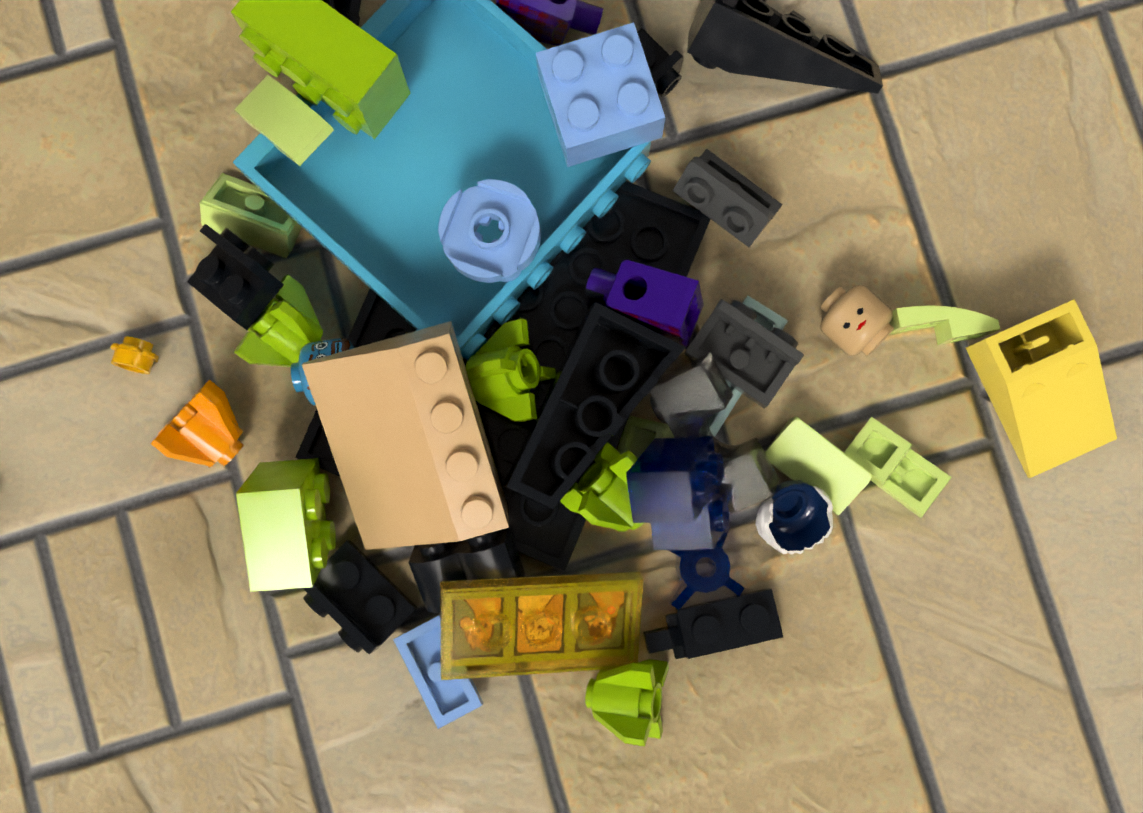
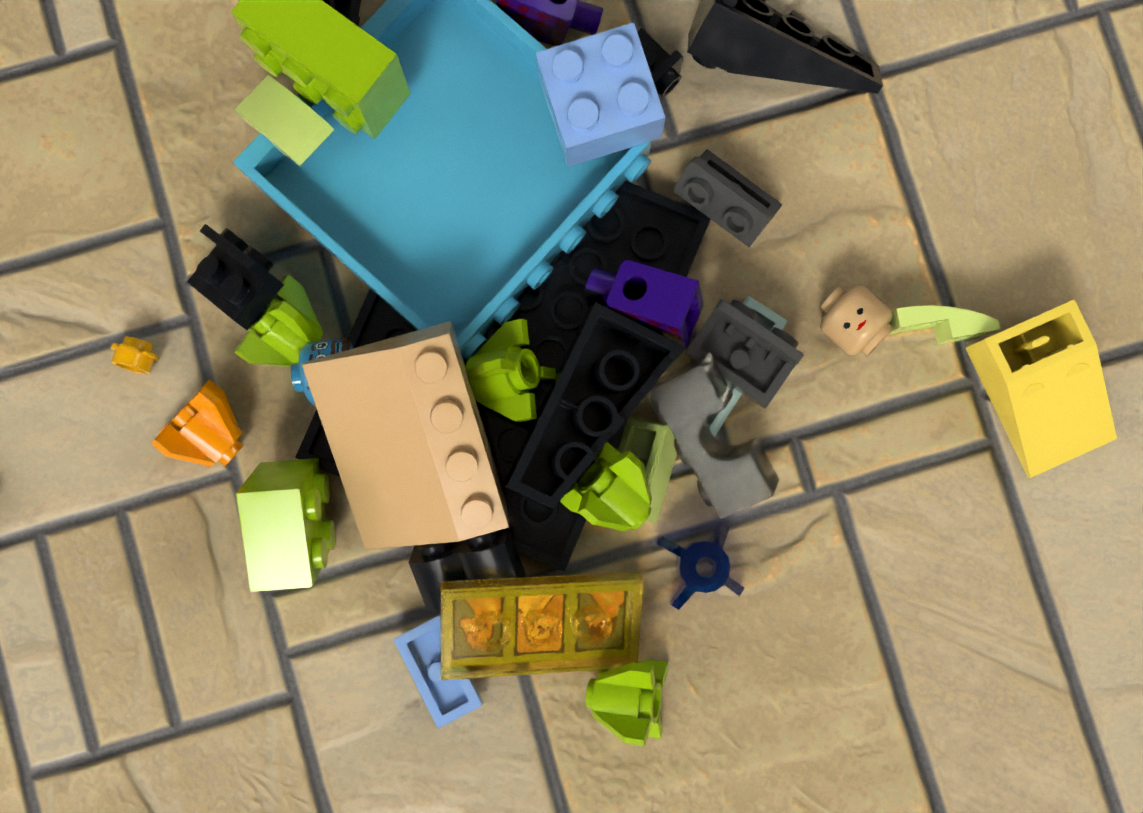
(248, 215): yellowish green slope -> none
(359, 599): black bracket -> none
(477, 206): light blue plate -> none
(679, 493): clear blue brick -> none
(717, 626): black hinge -> none
(795, 517): dark blue hair -> none
(811, 458): yellowish green slope -> none
(897, 467): yellowish green slope -> none

